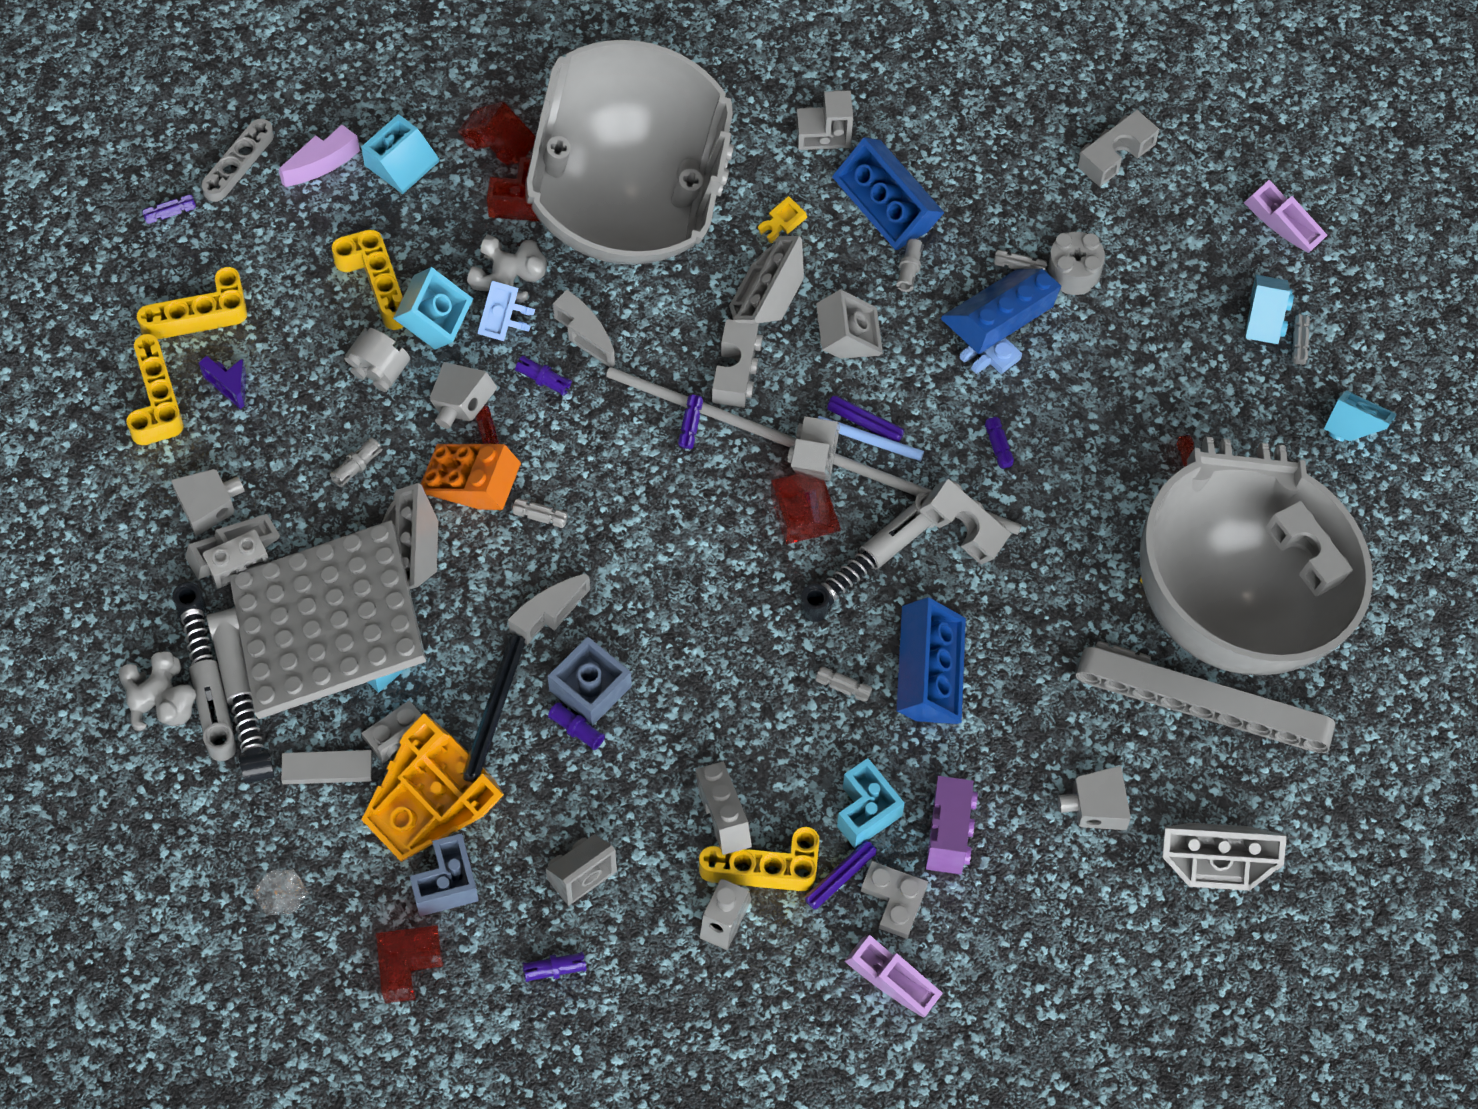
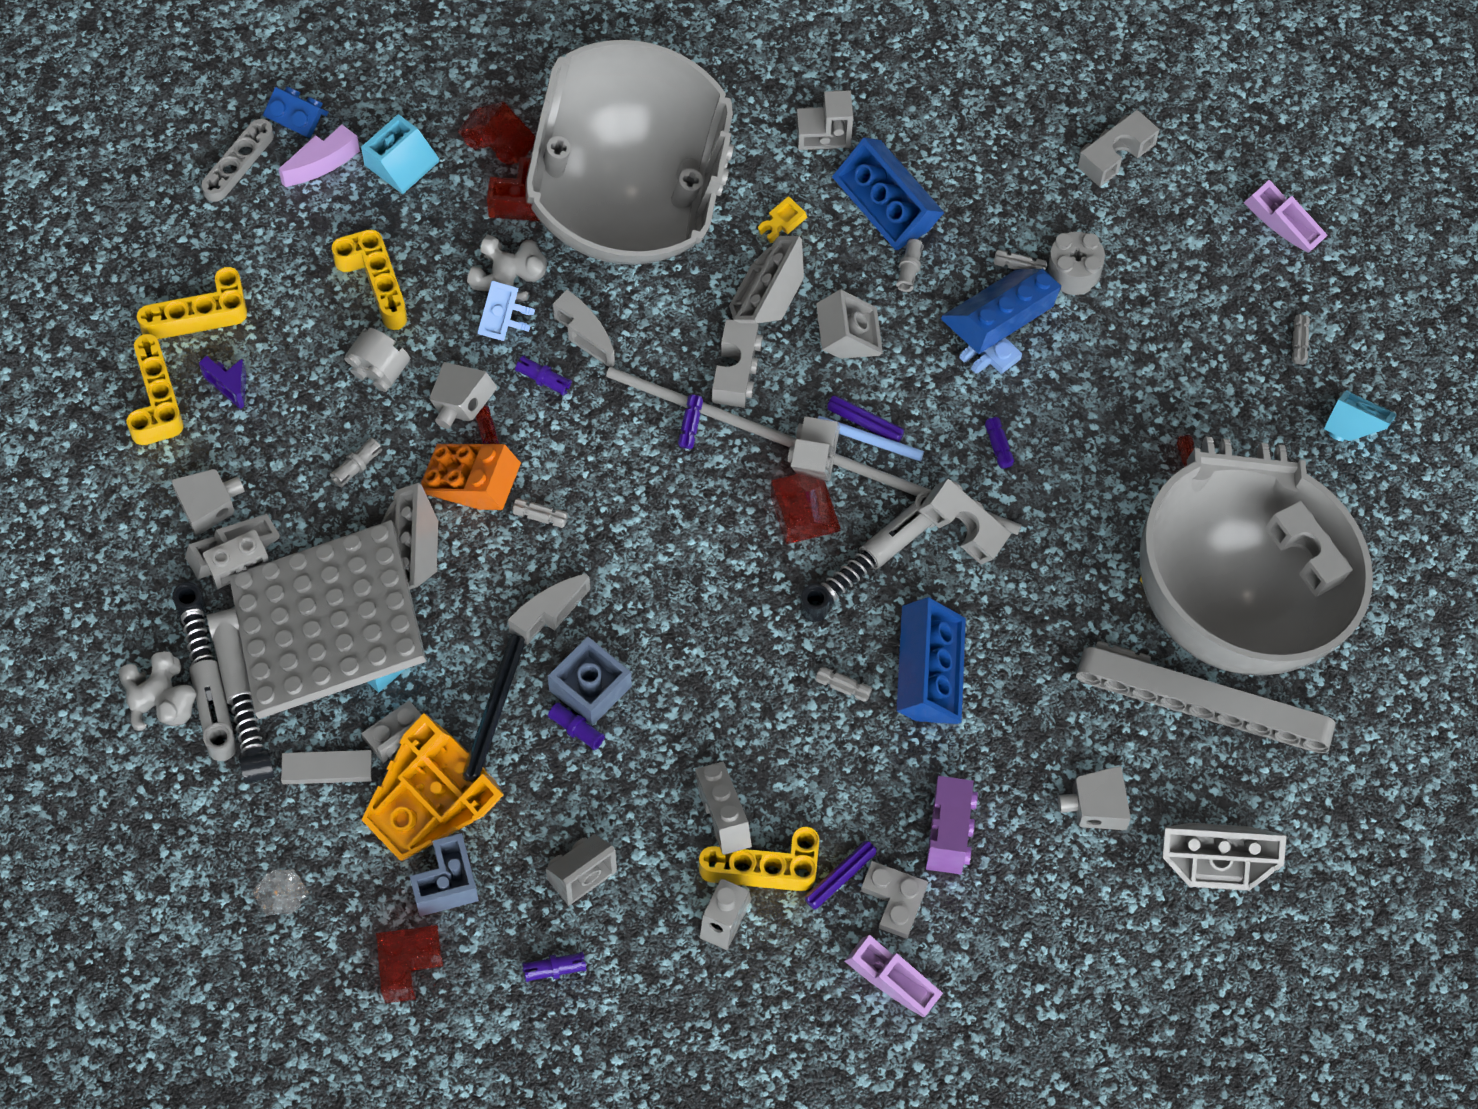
(168, 208): axle -> none
(294, 112): none -> blue bracket
(433, 308): medium azure brick -> none
(874, 804): medium azure brick -> none
(1267, 311): medium azure brick -> none

